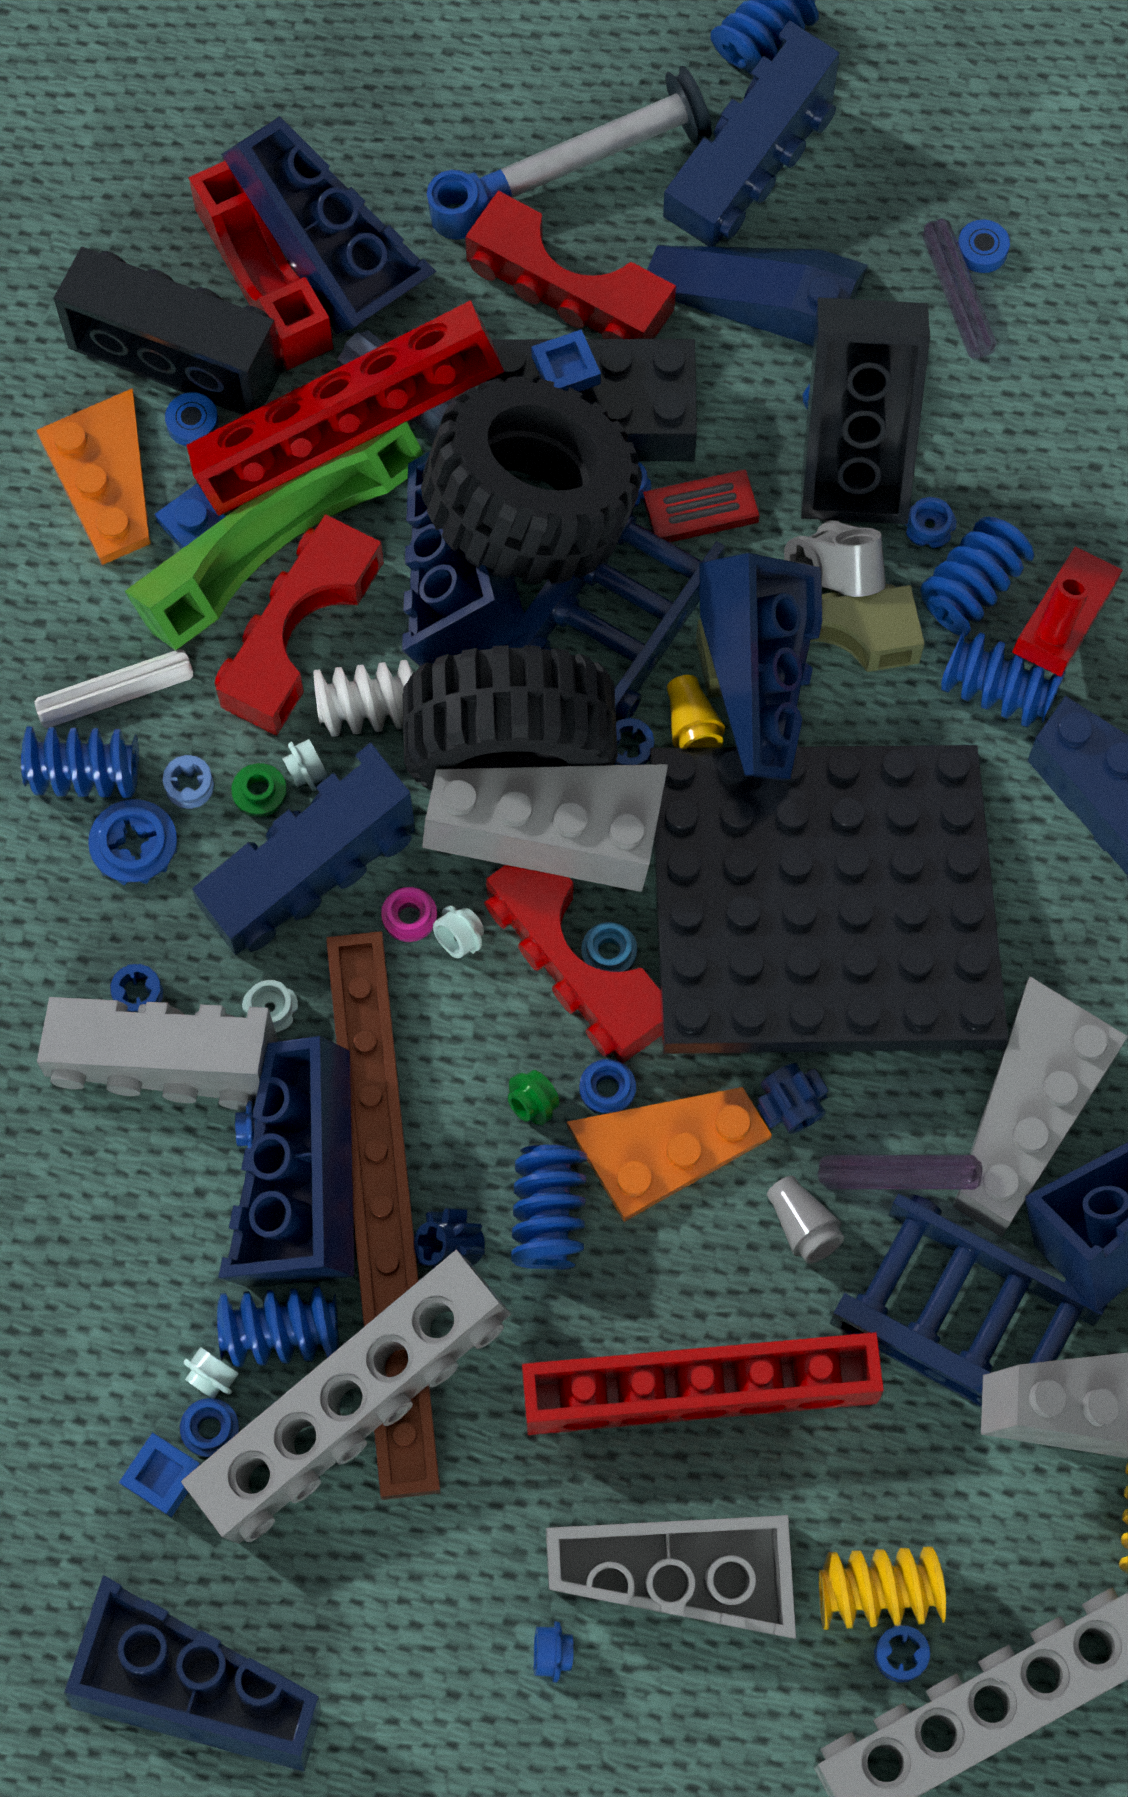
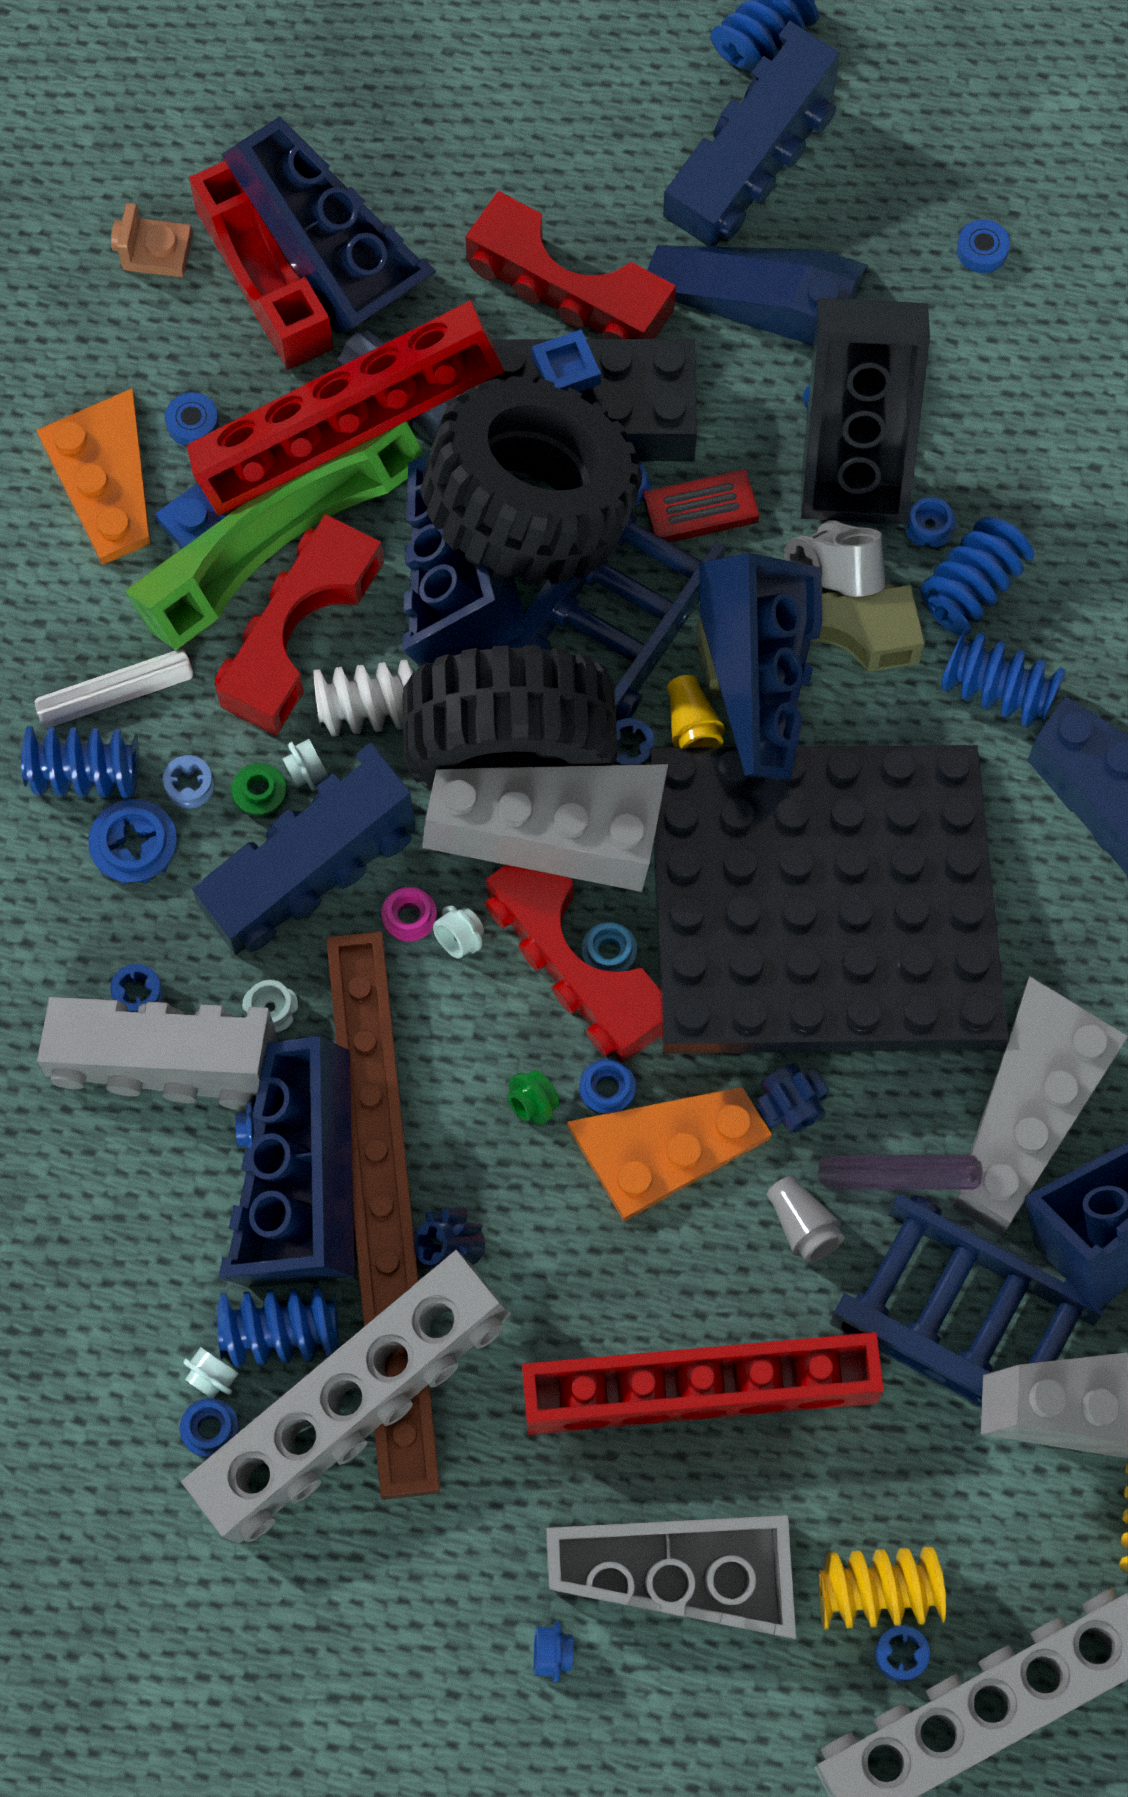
(151, 244): none -> nougat bracket
(158, 1474): blue plate -> none
(168, 331): black brick -> none
(186, 1683): dark blue wedge -> none
(546, 1207): blue piece -> none
(682, 107): piece -> none
(959, 289): axle -> none
(1067, 611): red piece -> none

